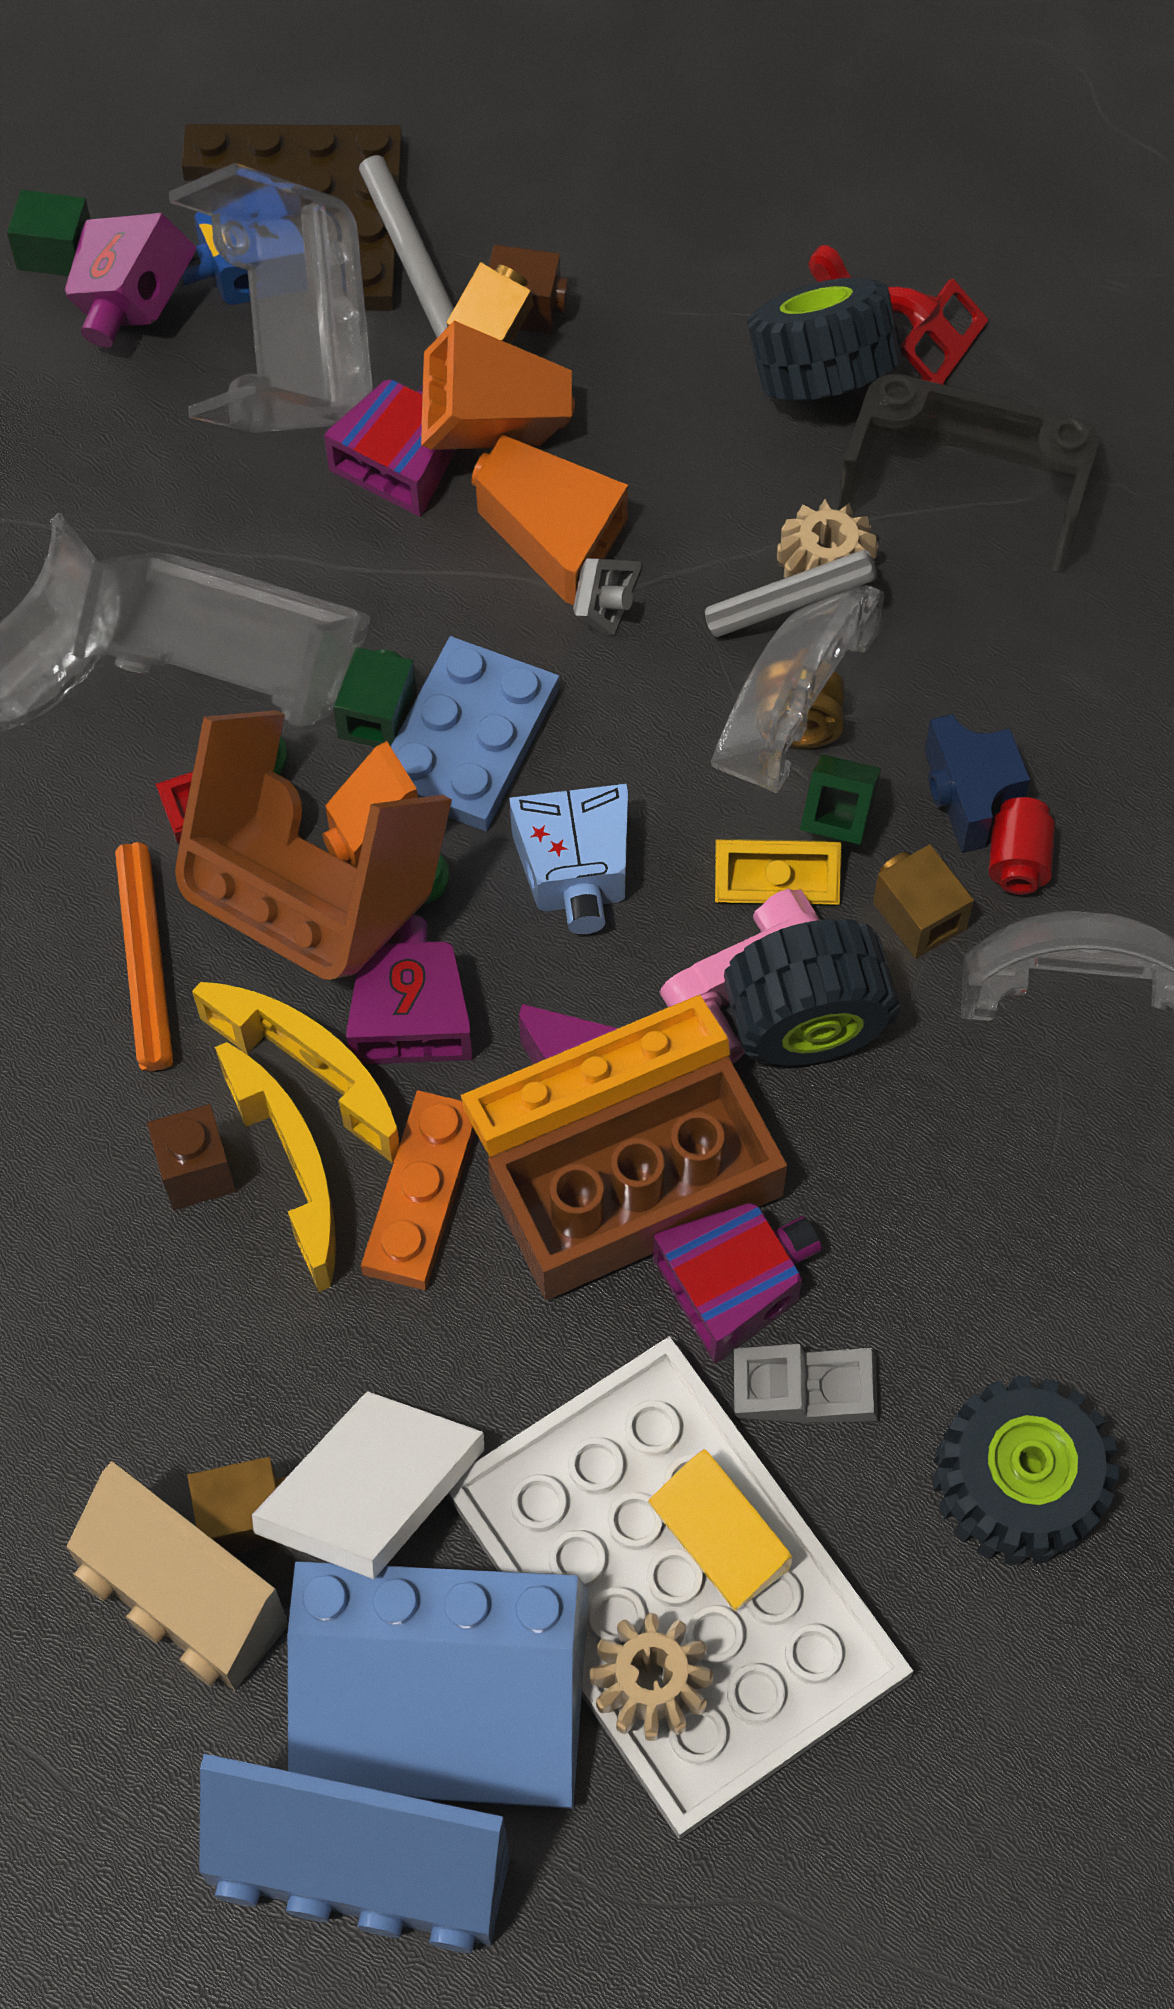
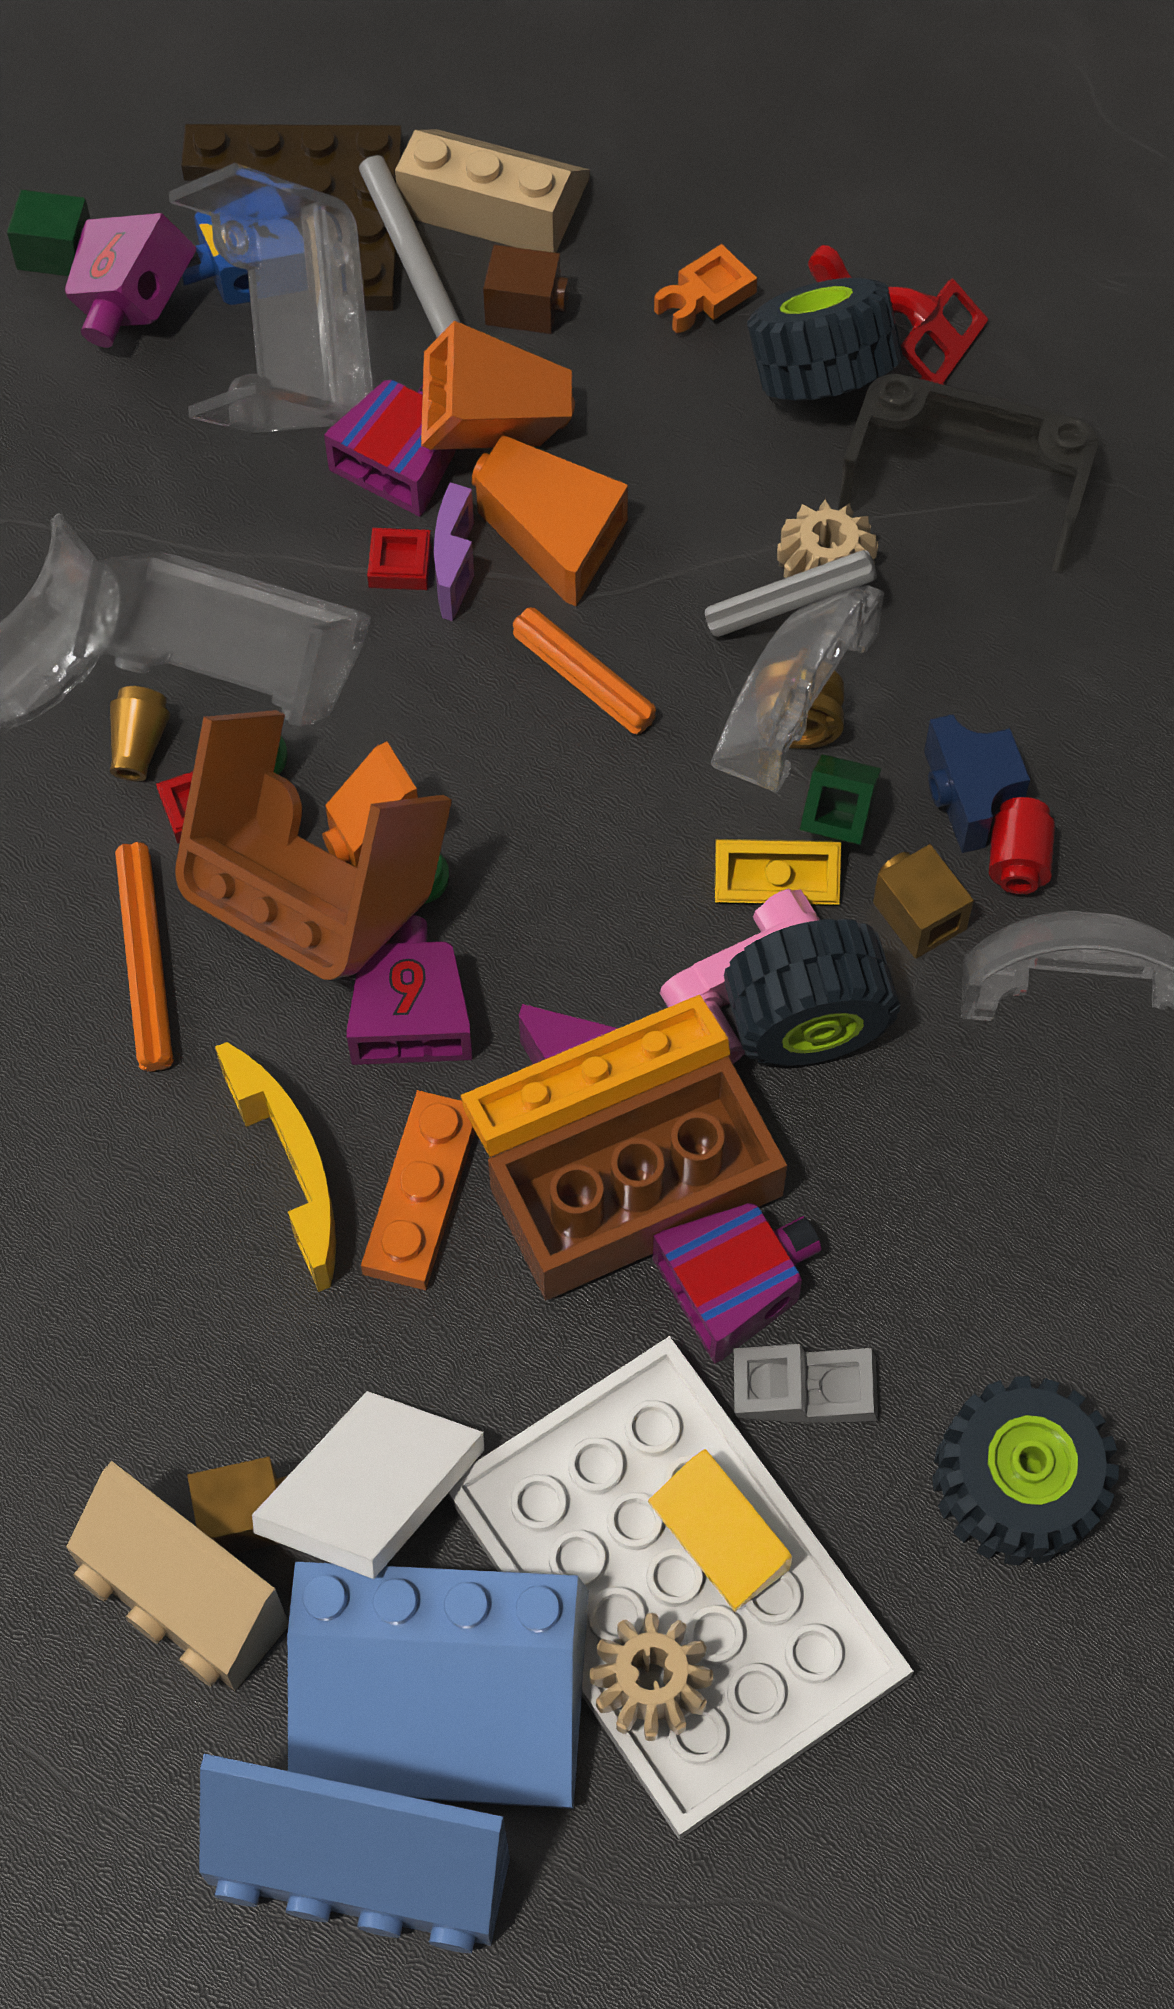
(136, 729): none -> pearl gold cone
(191, 1157): reddish brown brick -> none
(249, 1016): yellow slope -> none
(374, 697): dark green brick -> none
(399, 558): none -> red tile
(452, 550): none -> medium lavender slope
(473, 728): medium blue plate -> none
(489, 190): none -> tan slope
(494, 302): brick -> none
(574, 850): light blue torso -> none
(584, 670): none -> orange axle
(605, 592): light grey piece -> none
(708, 285): none -> orange plate

